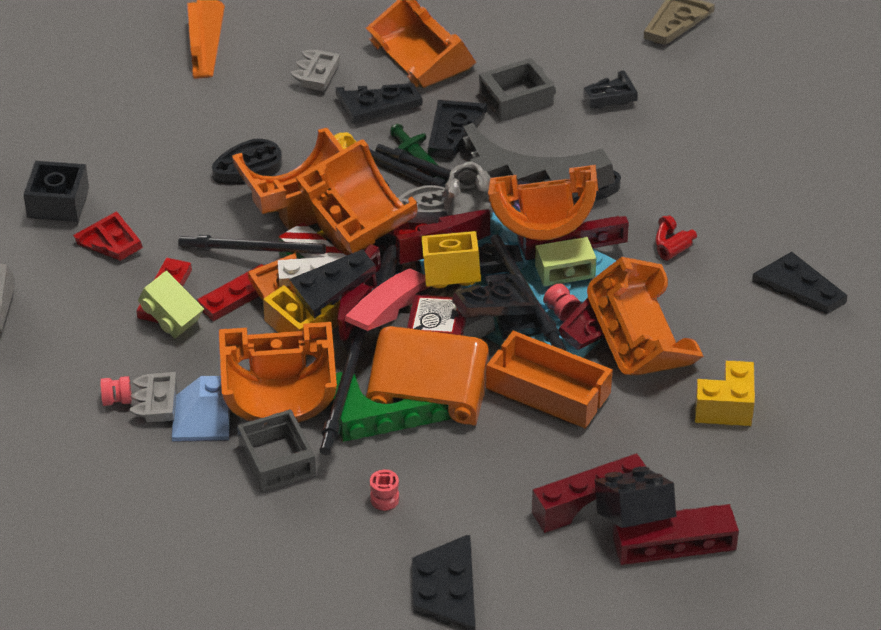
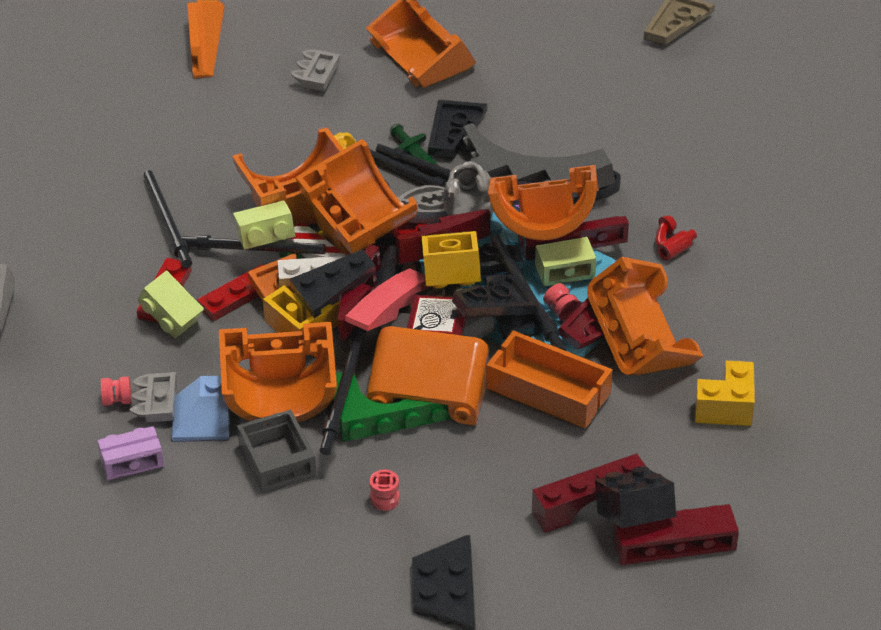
(56, 191): black brick -> none
(110, 237): red wing -> none
(130, 453): none -> lavender brick
(178, 245): none -> black bar
(259, 155): black piece -> none
(264, 224): none -> yellowish green brick
(375, 103): black wing -> none
(522, 102): dark grey window -> none
(612, 92): black wing -> none
(799, 279): black wing -> none

